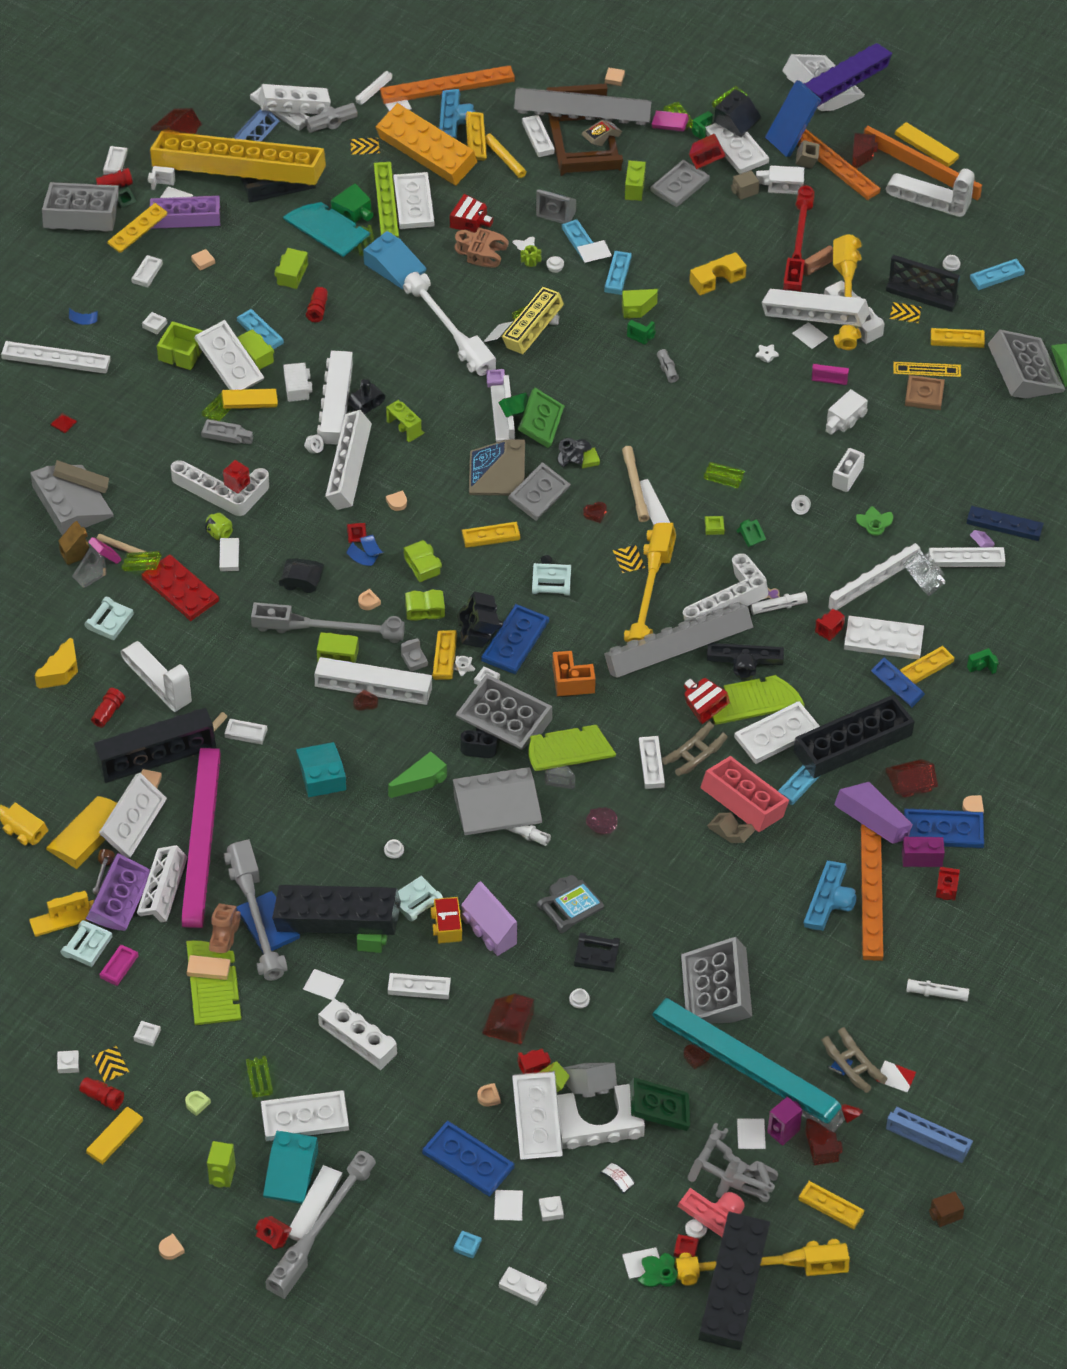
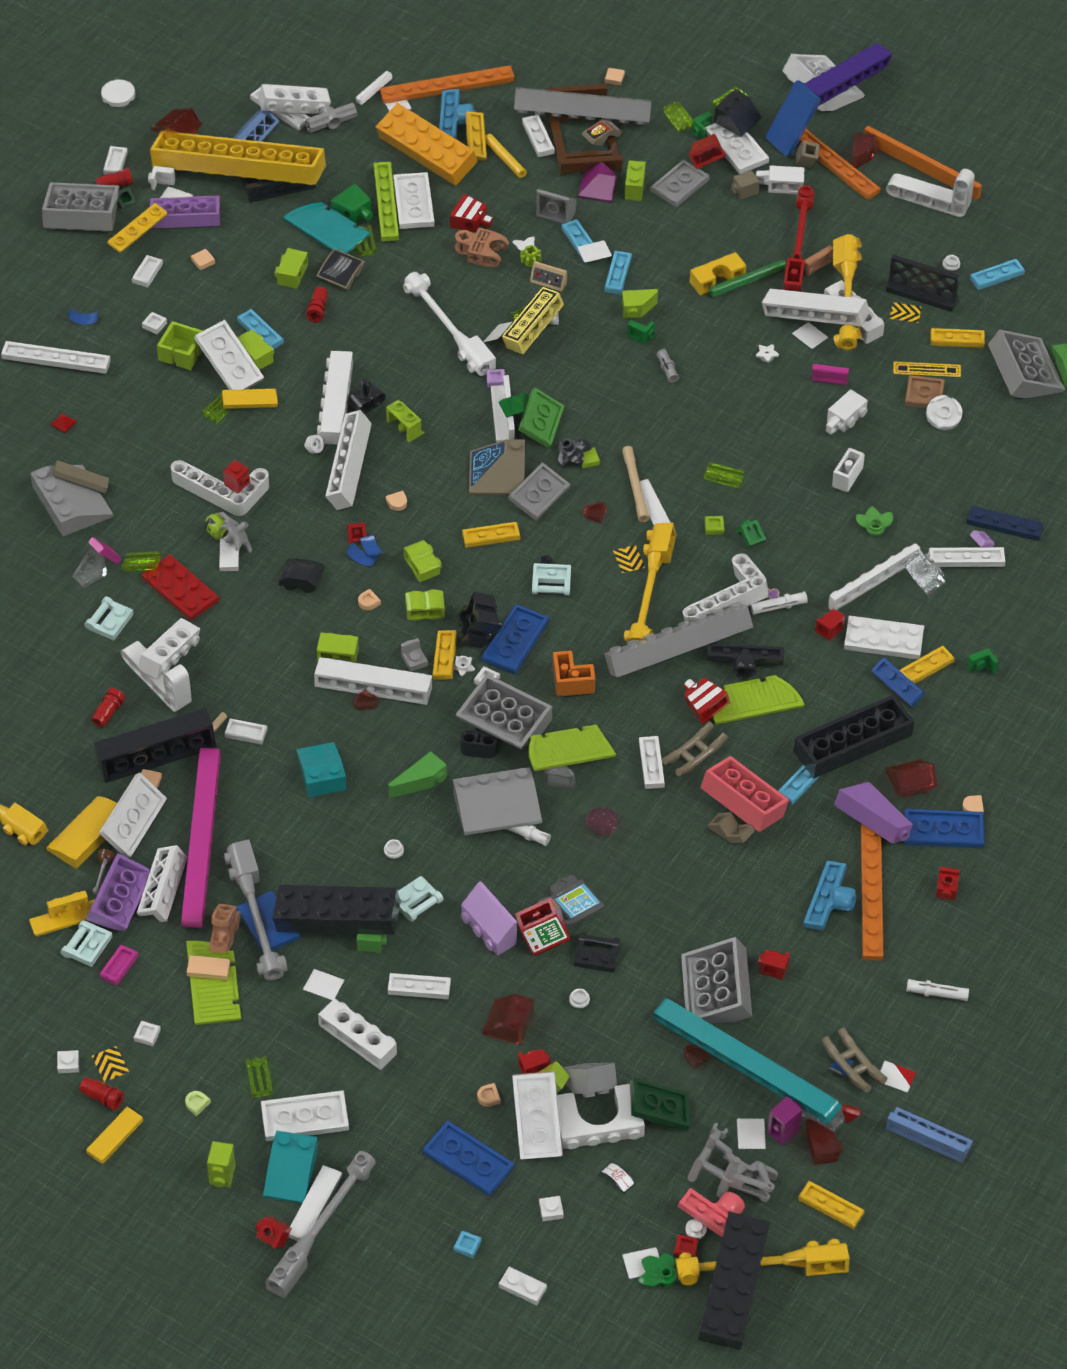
(59, 667): yellow slope -> none
(73, 543): pearl gold slope -> none
(117, 544): tan bar -> none
(118, 93): none -> white tile
(169, 648): none -> white brick
(170, 1248): light nougat tile -> none
(226, 432): light grey hinge -> none
(236, 532): none -> light grey piece
(282, 619): light grey bar -> none
(296, 381): white brick -> none
(340, 269): none -> slope
(364, 146): sticker -> none
(392, 259): dark azure slope -> none
(447, 919): brick -> none
(508, 1205): white sticker -> none
(543, 926): none -> slope
(548, 276): none -> slope
(555, 264): white plate -> none
(598, 184): none -> magenta slope
(670, 121): dark pink tile -> none
(747, 278): none -> green axle
(774, 964): none -> red brick
(775, 732): white plate -> none
(801, 504): white tile -> none
(923, 851): magenta brick -> none
(927, 144): yellow tile -> none
(944, 412): none -> white tile
(946, 1209): reddish brown brick -> none

